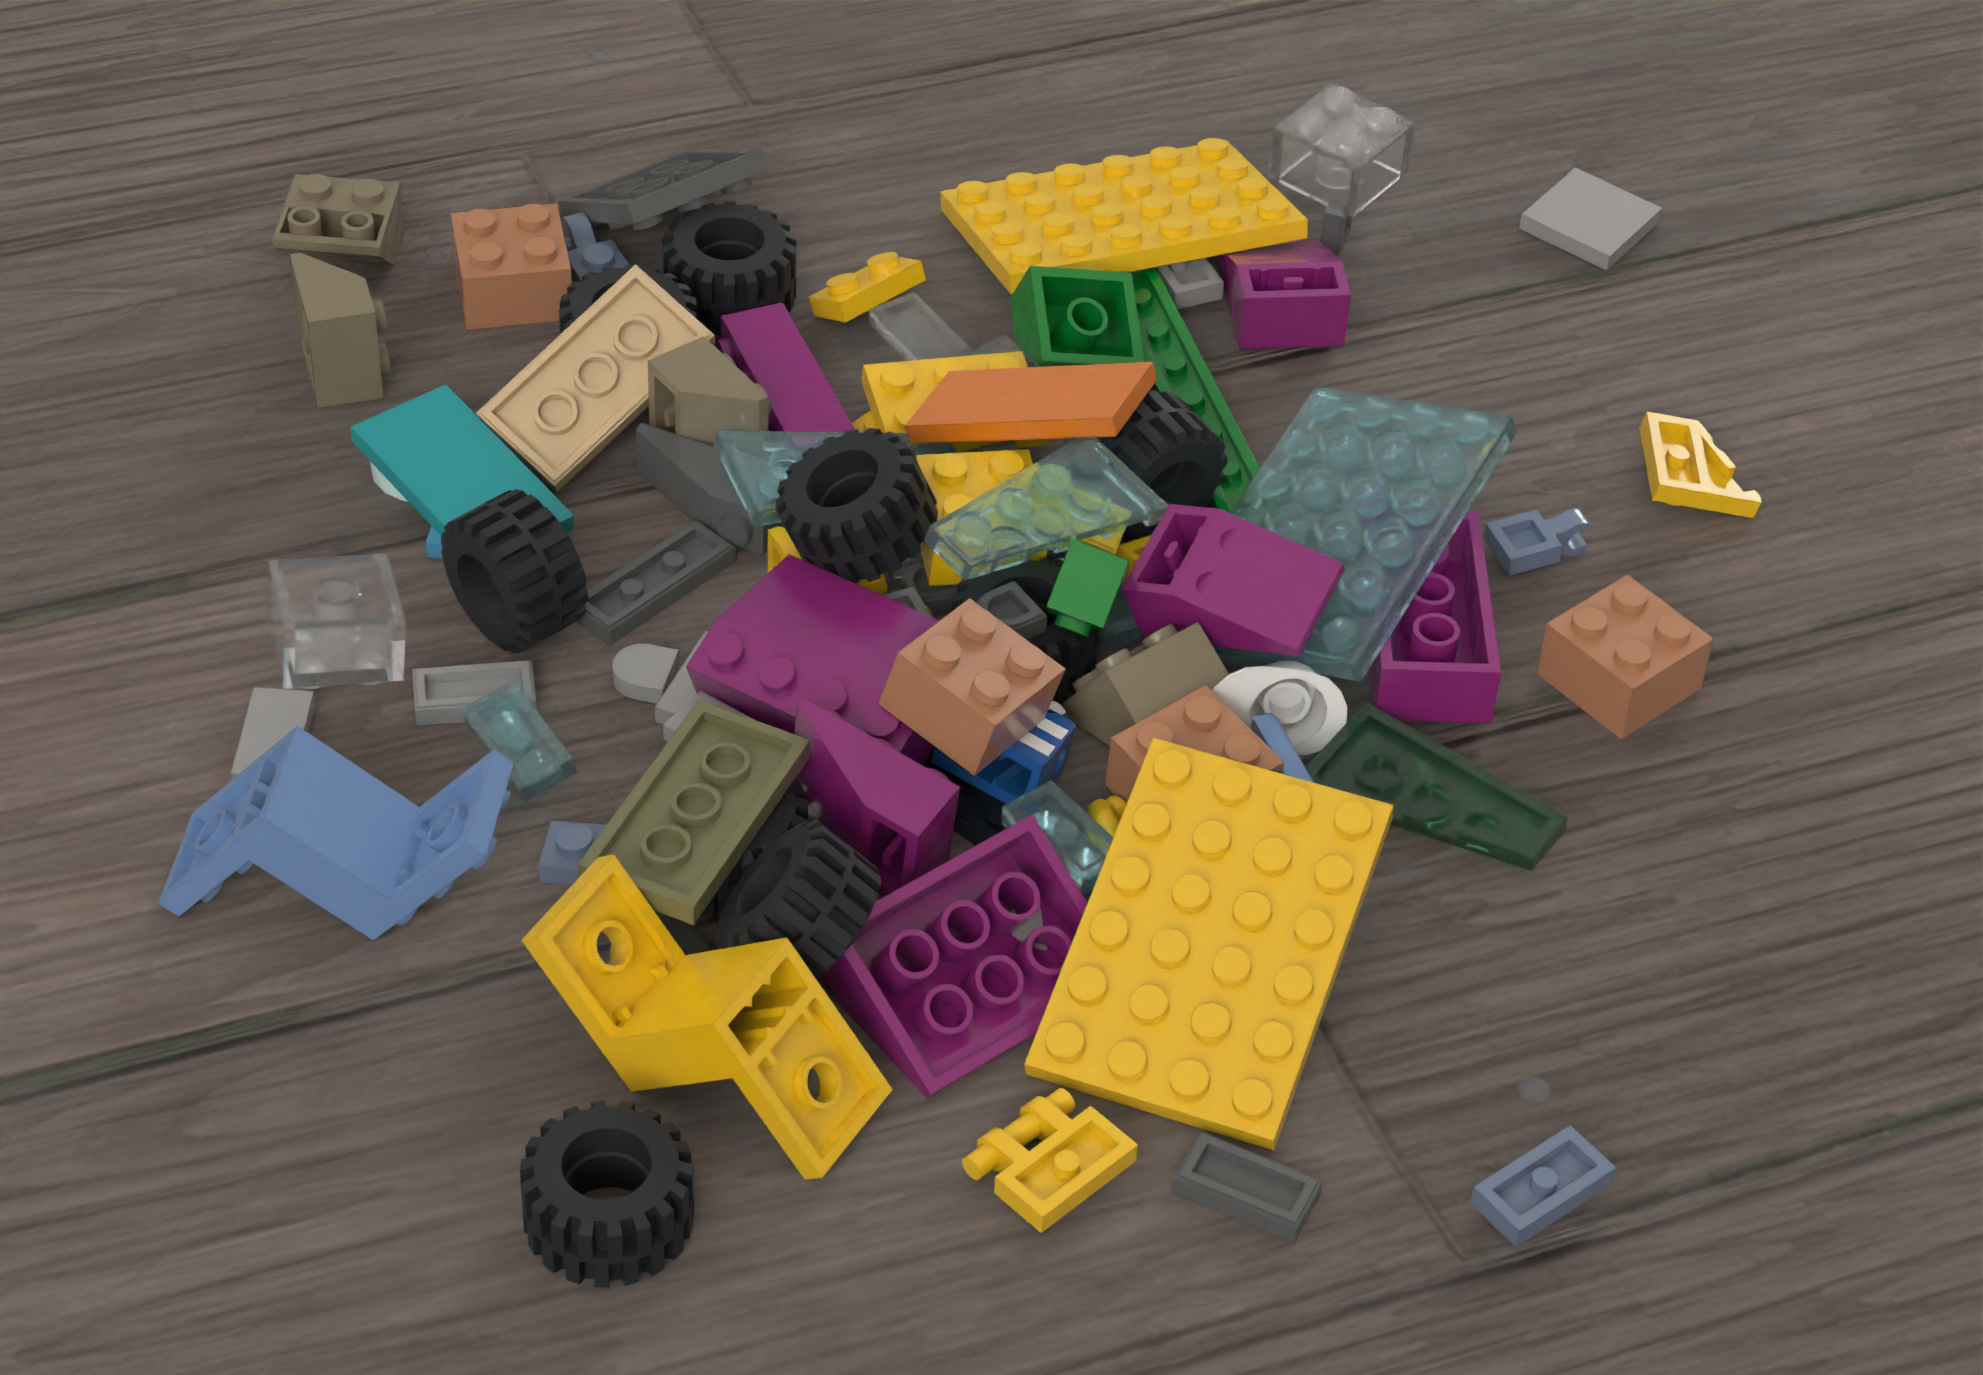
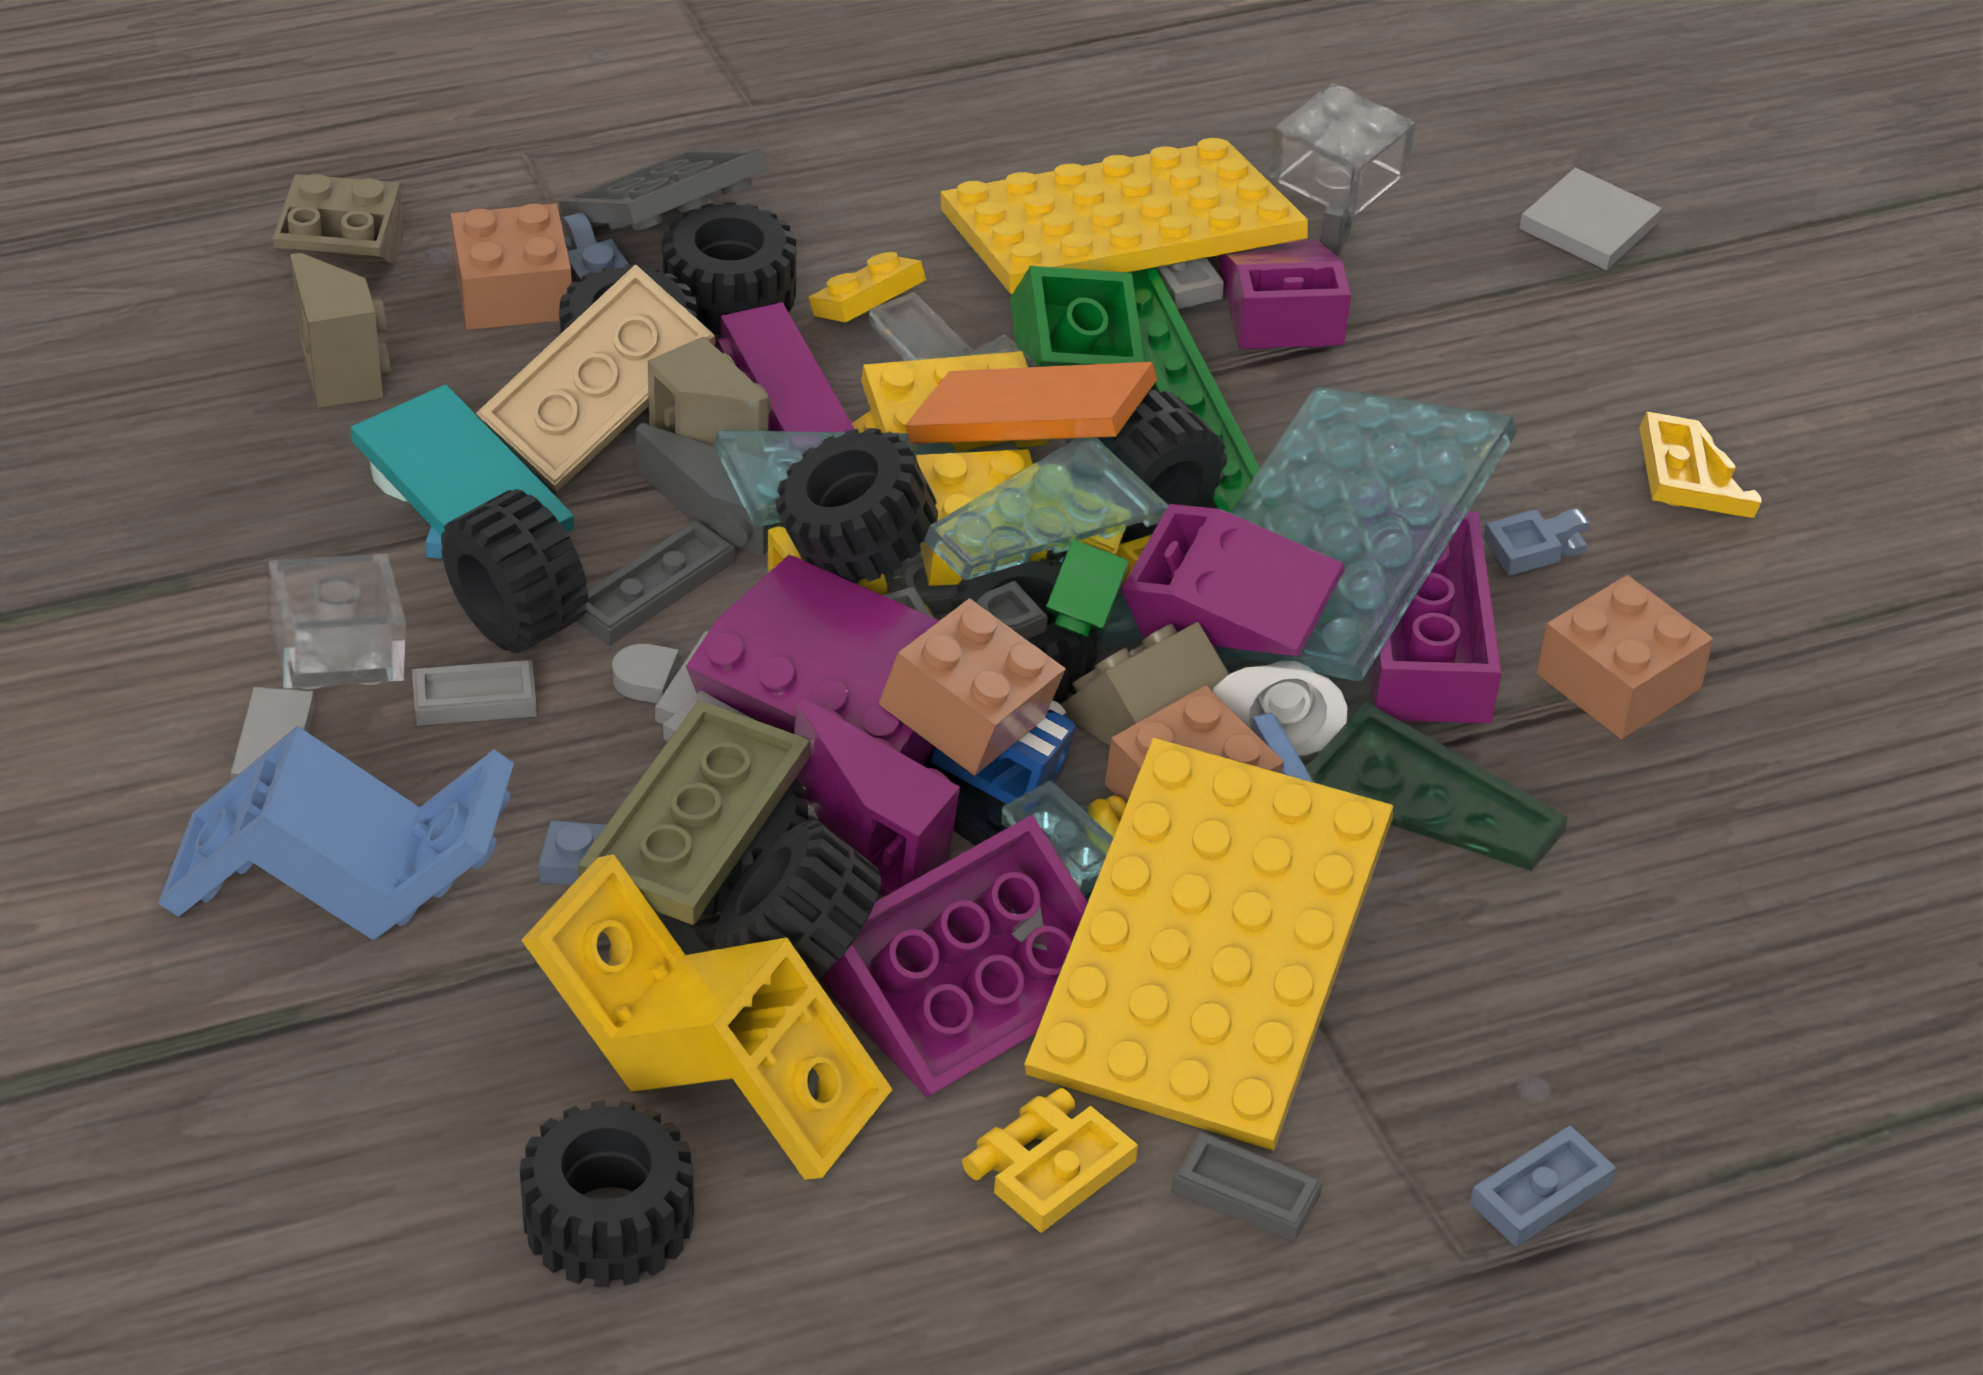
(516, 730): clear light blue plate -> none

